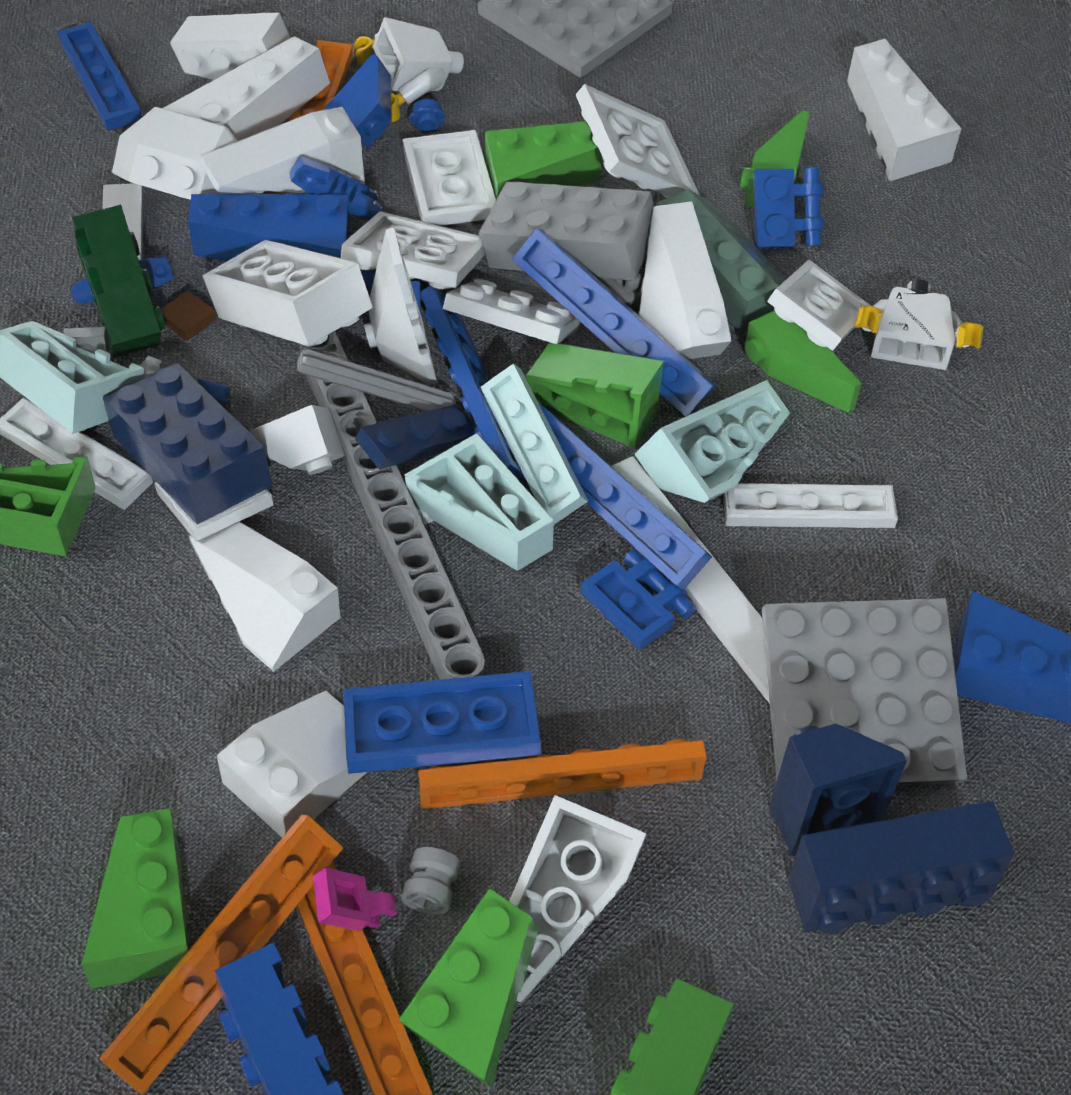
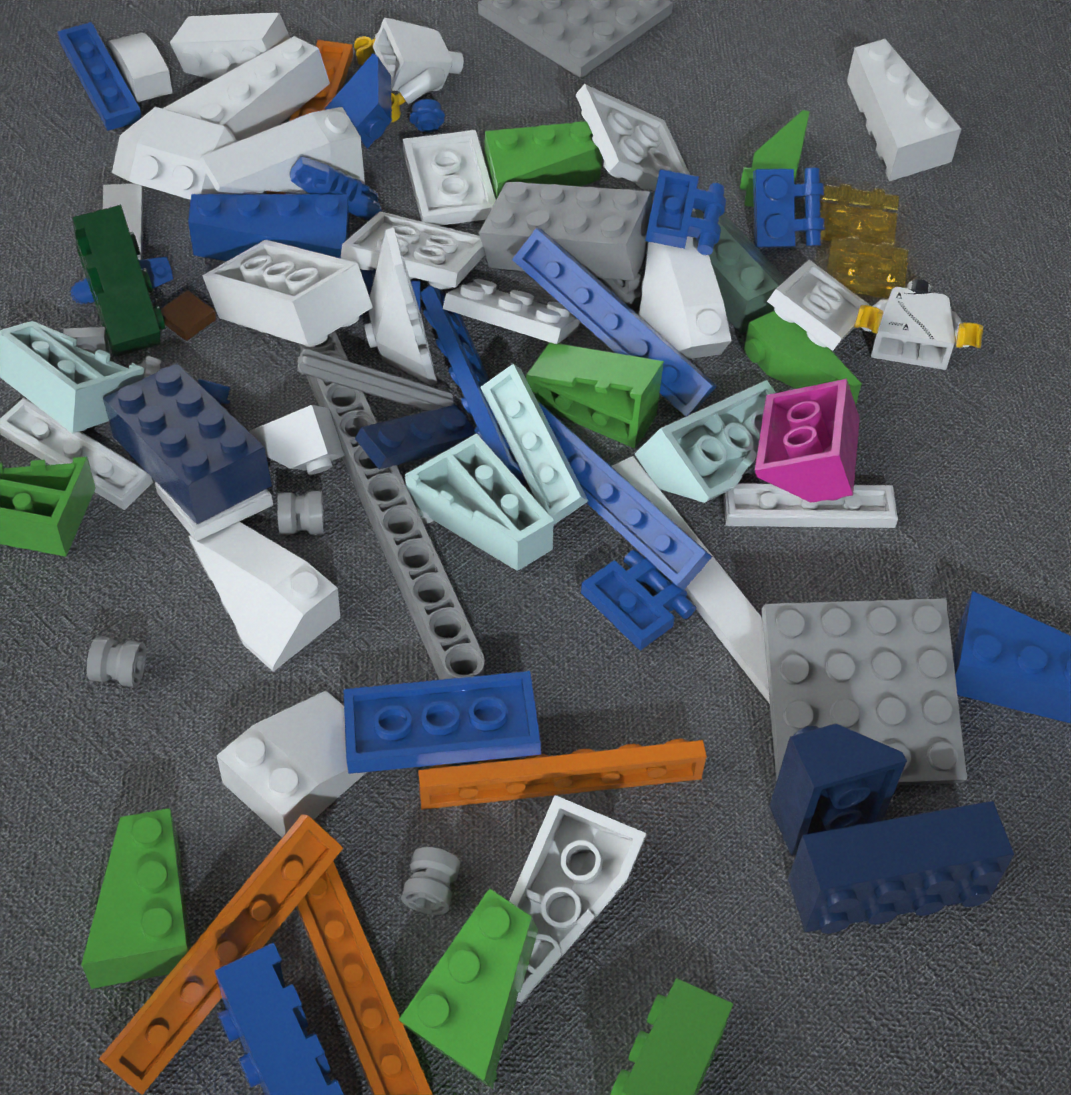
(114, 660): none -> light grey wheel
(141, 66): none -> white slope
(300, 513): none -> light grey wheel
(347, 903): dark pink plate -> none
(672, 211): none -> blue plate
(810, 441): none -> dark pink slope
(867, 266): none -> clear yellow plate
(870, 224): none -> clear yellow plate

